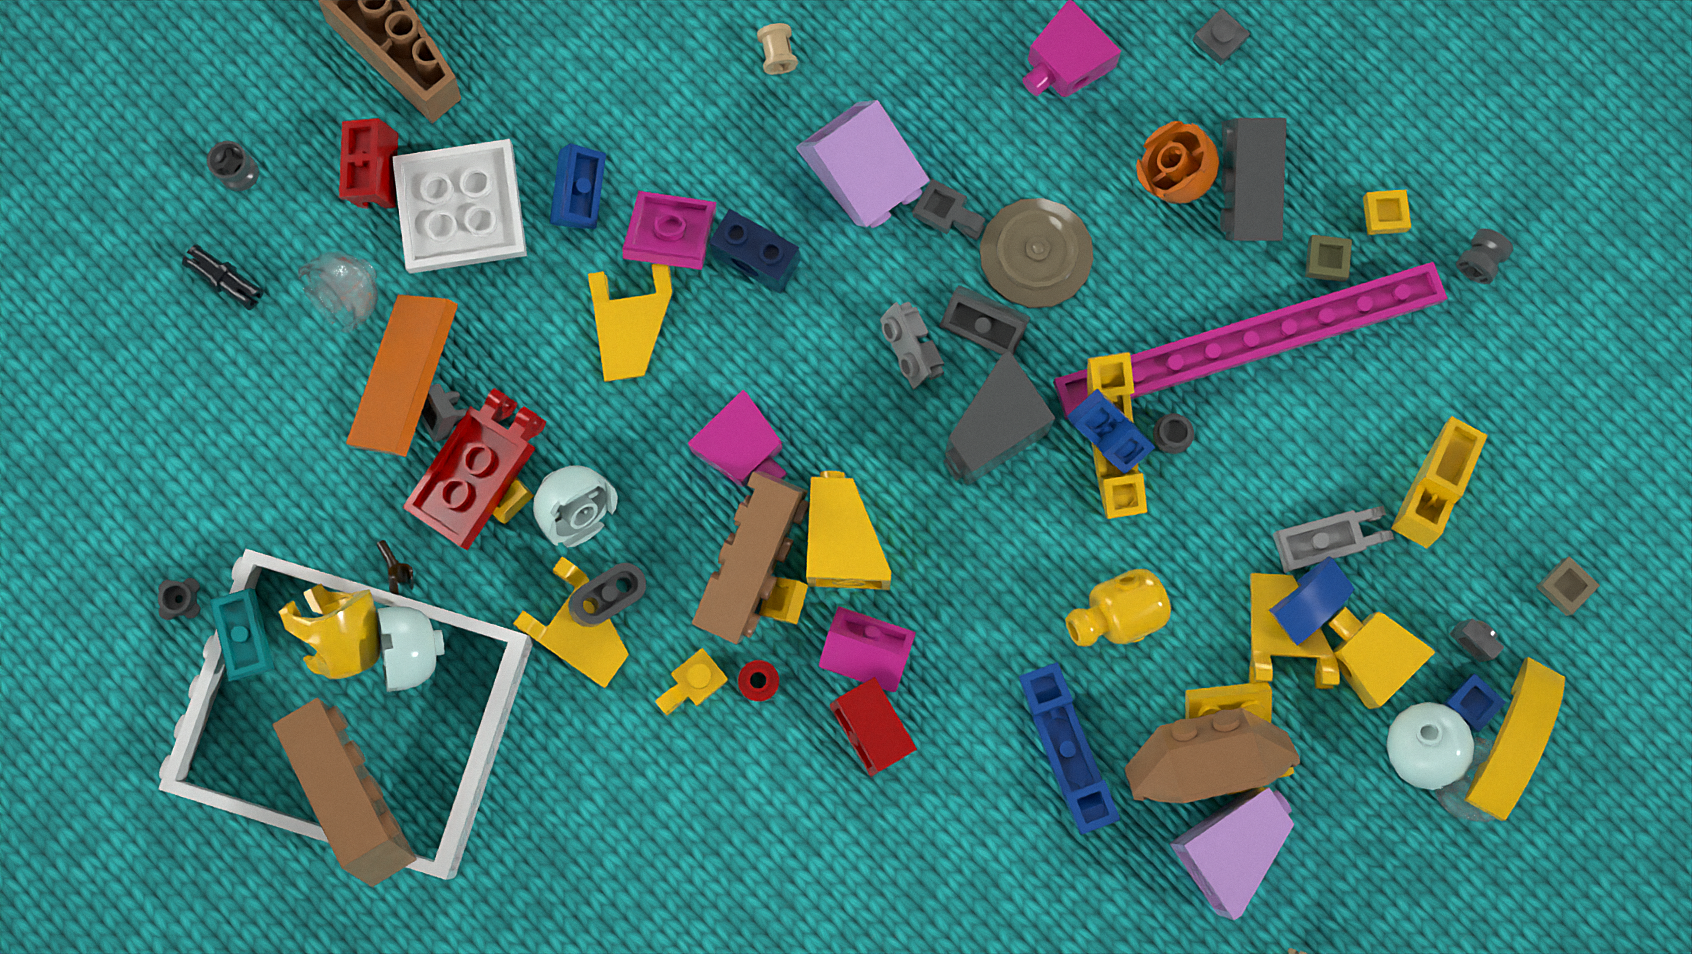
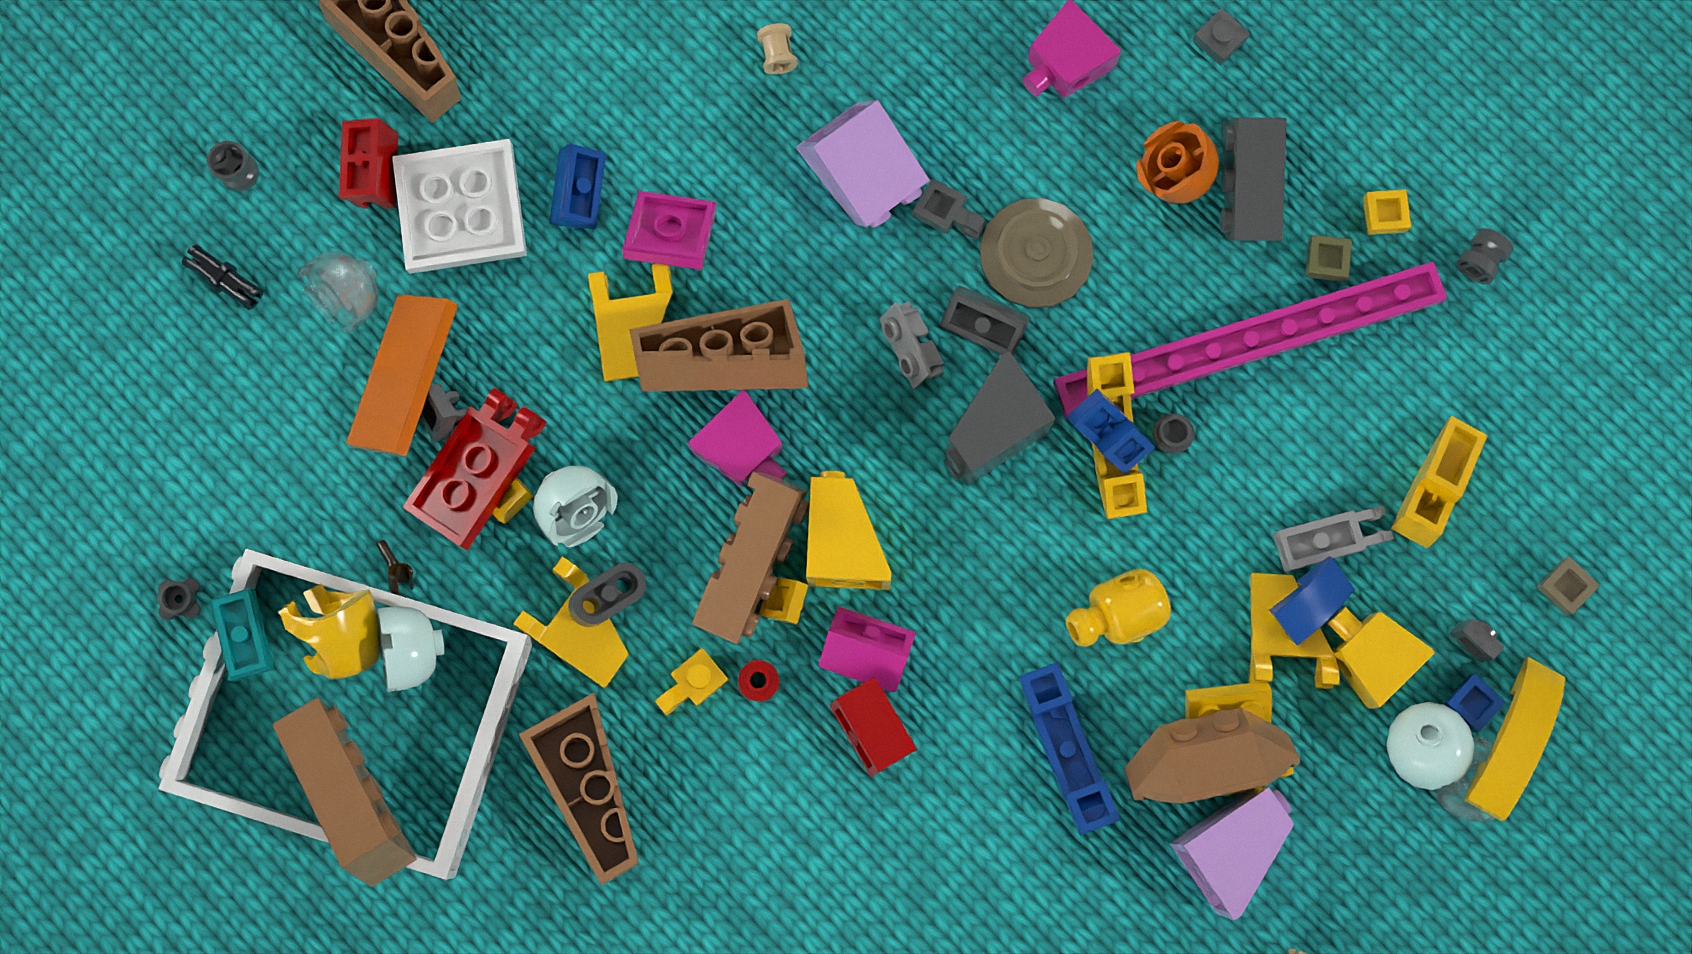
(580, 775): none -> medium nougat wedge
(723, 351): none -> medium nougat wedge
(755, 251): dark blue brick -> none

